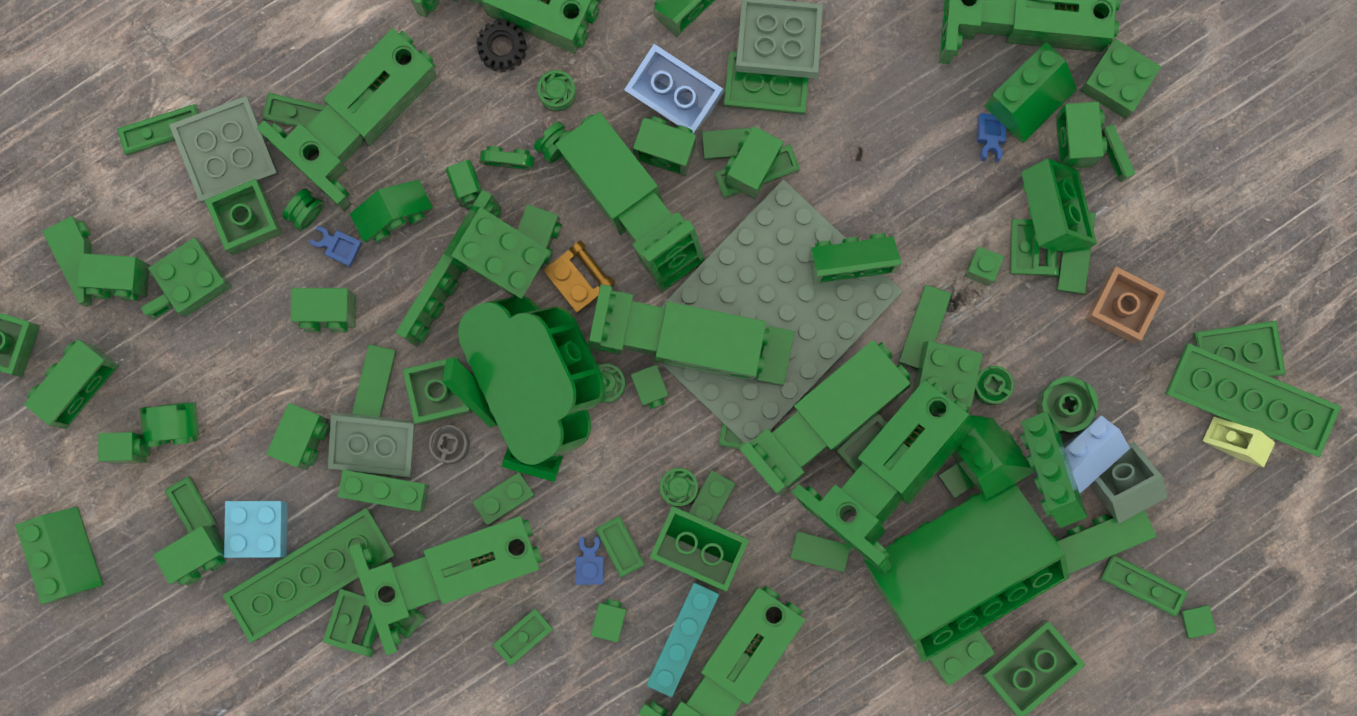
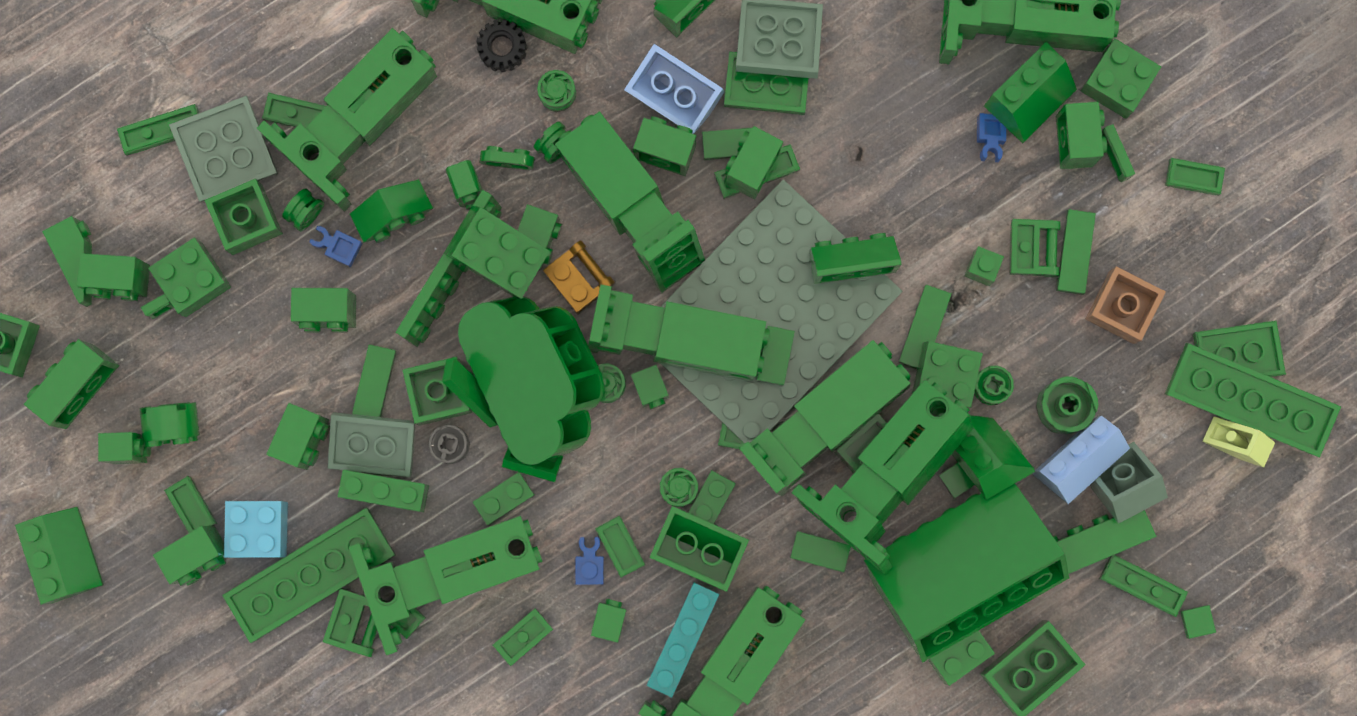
(1053, 470): green brick -> none
(1058, 206): green slope -> none
(1195, 176): none -> green tile

